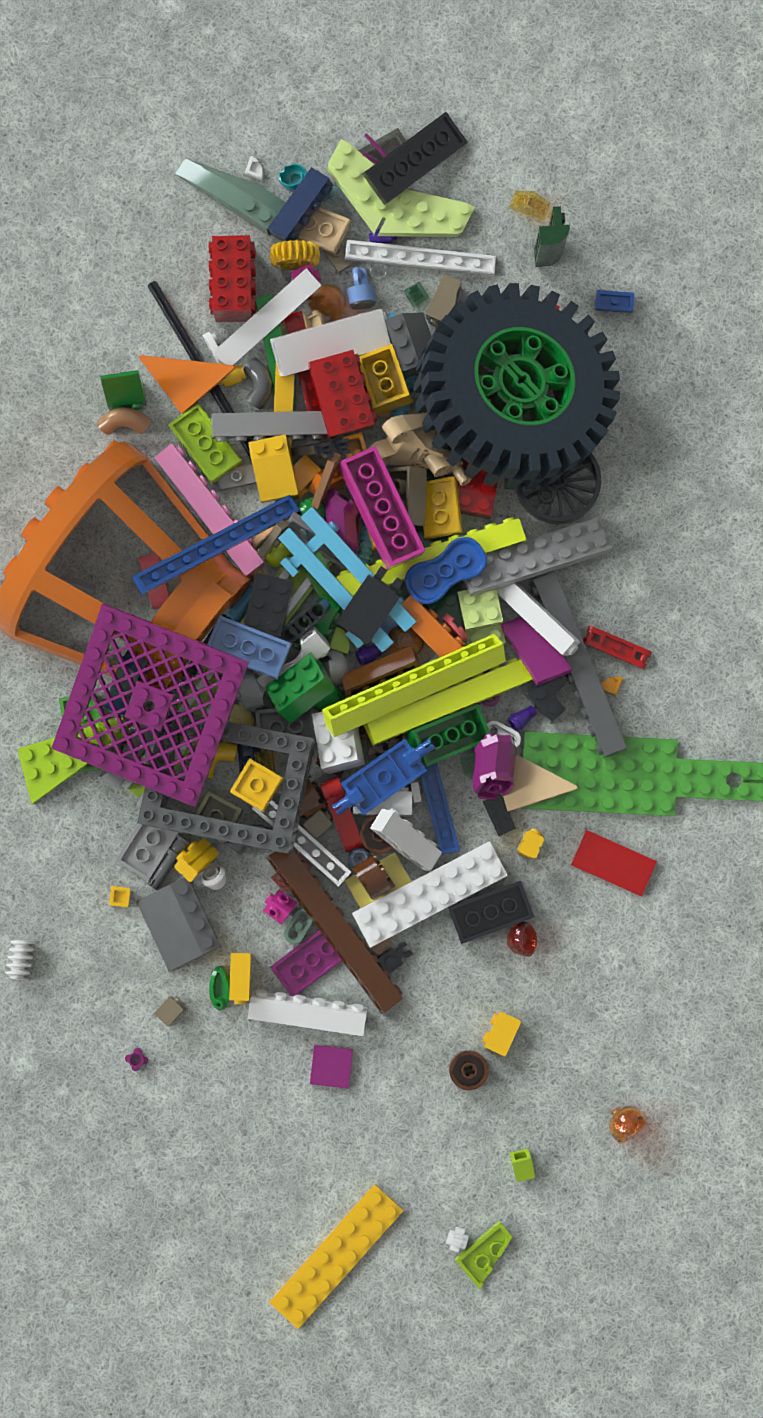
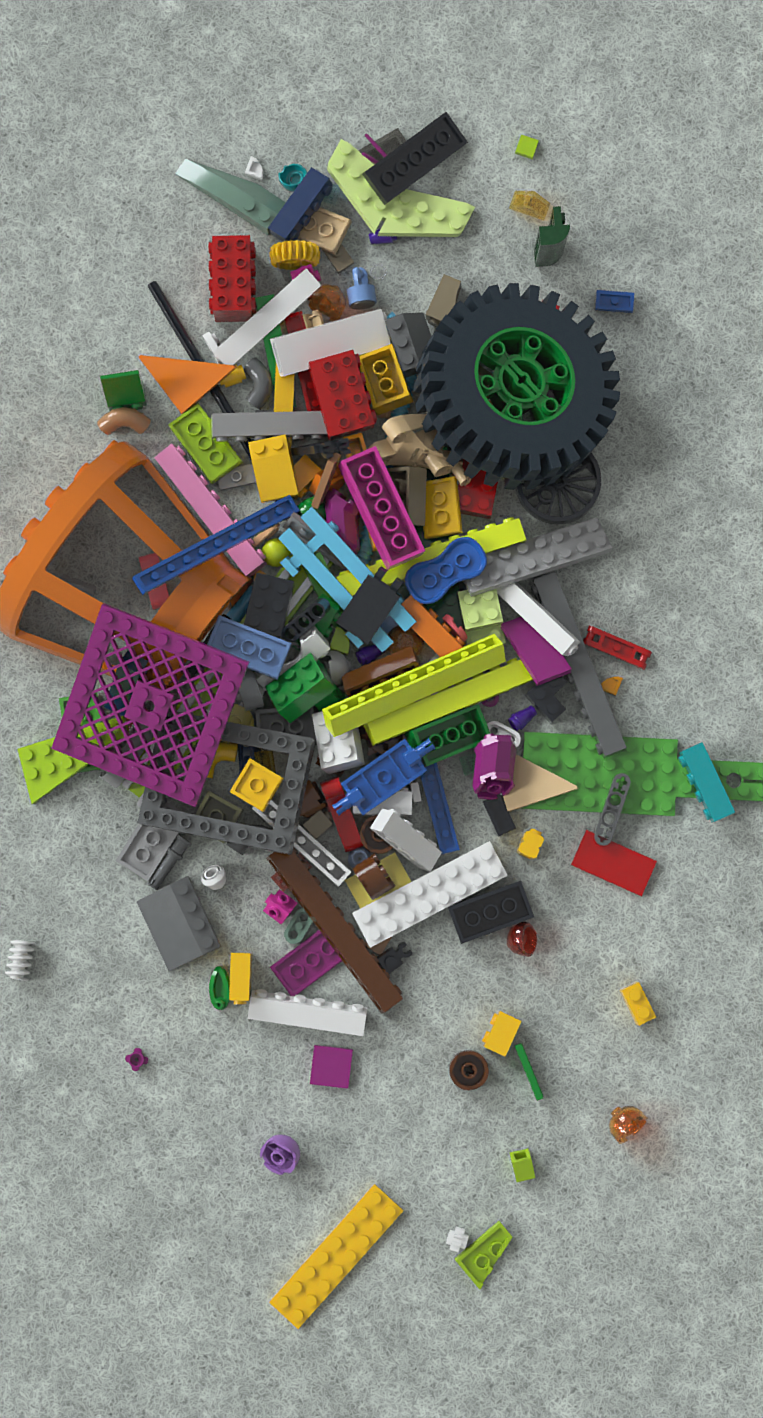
(120, 896): yellow plate -> none
(170, 1010): dark tan brick -> none
(196, 860): yellow brick -> none
(272, 540): dark tan plate -> none
(280, 1154): none -> medium lavender cylinder
(416, 294): clear green tile -> none
(420, 257): white tile -> none
(526, 146): none -> lime tile
(529, 1071): none -> green tile
(609, 808): none -> dark grey beam
(637, 1003): none -> yellow brick
(707, 782): none -> teal brick

